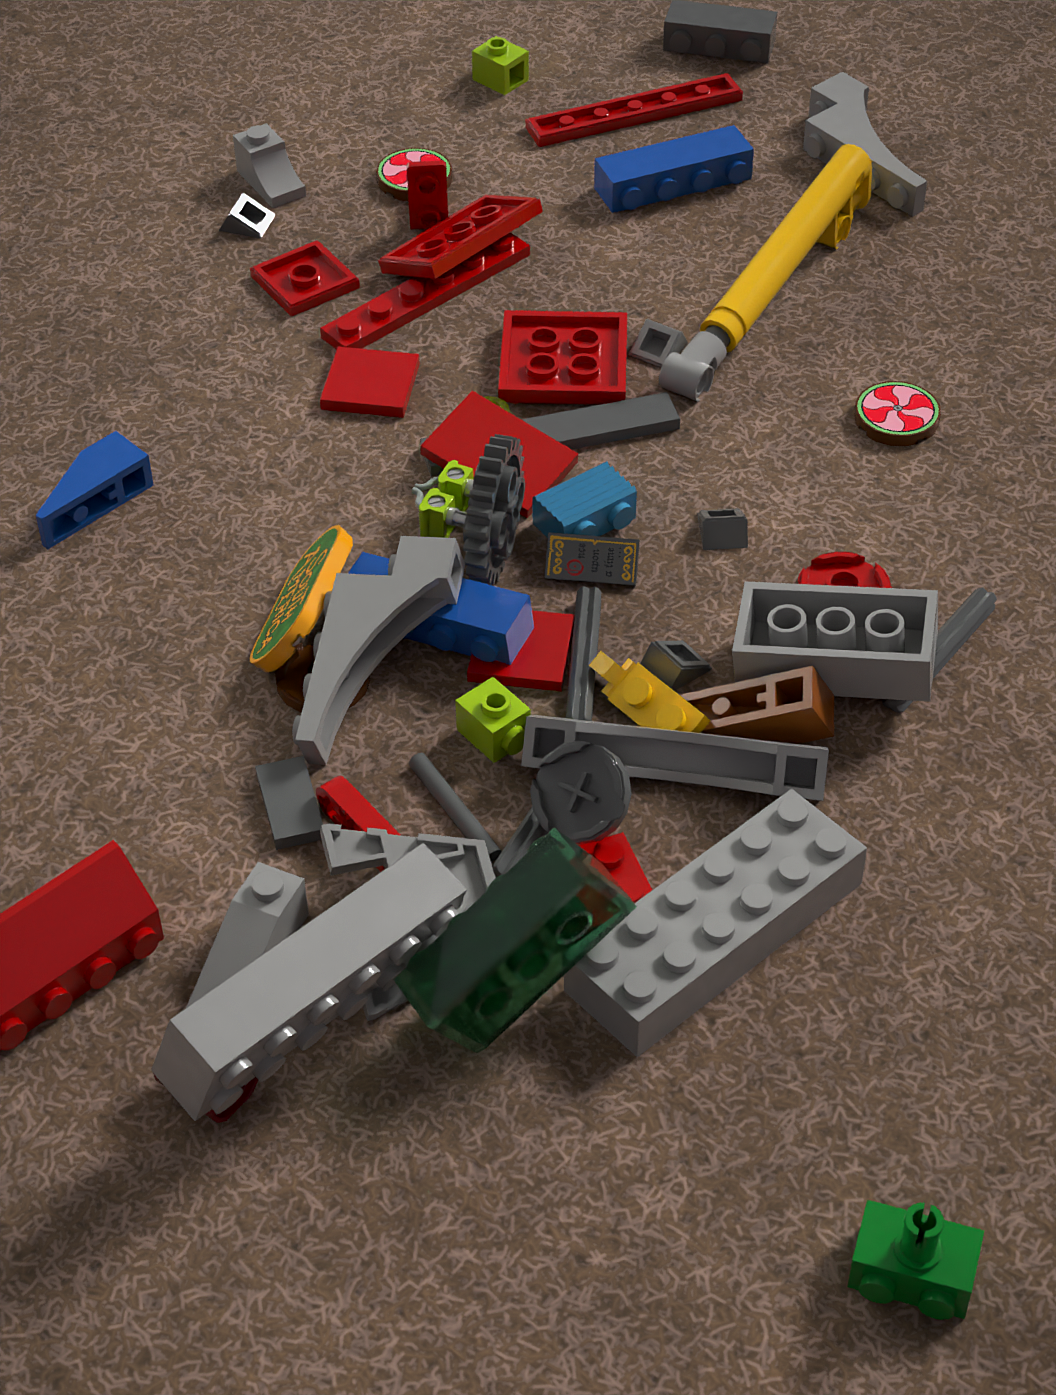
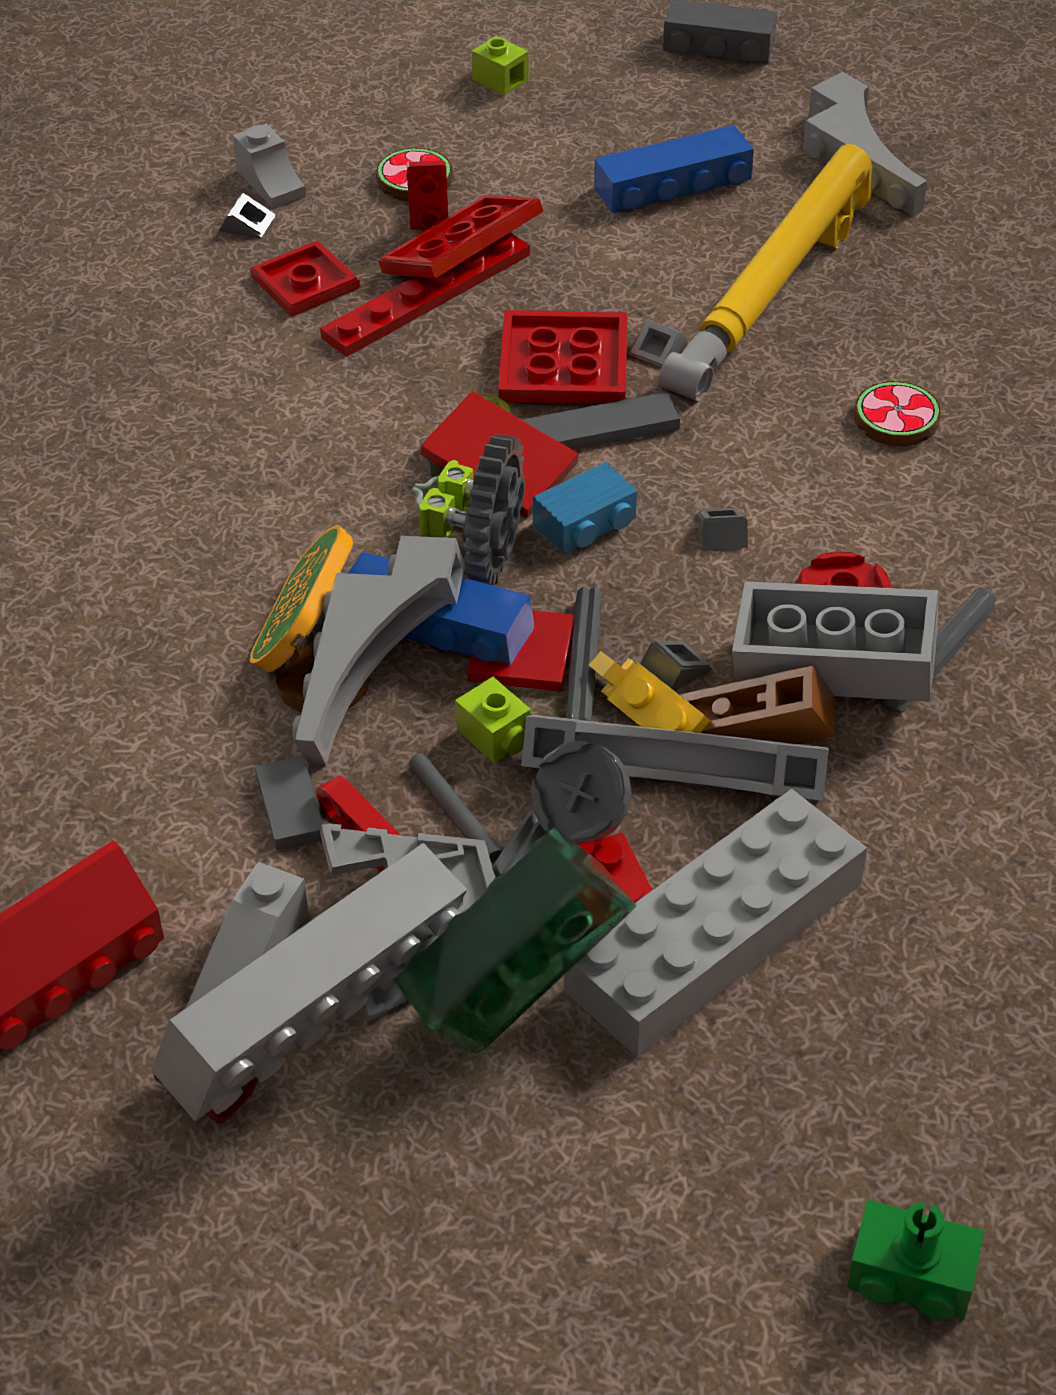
(93, 486): blue slope -> none
(370, 382): red tile -> none
(592, 559): dark grey tile -> none
(633, 110): red tile -> none

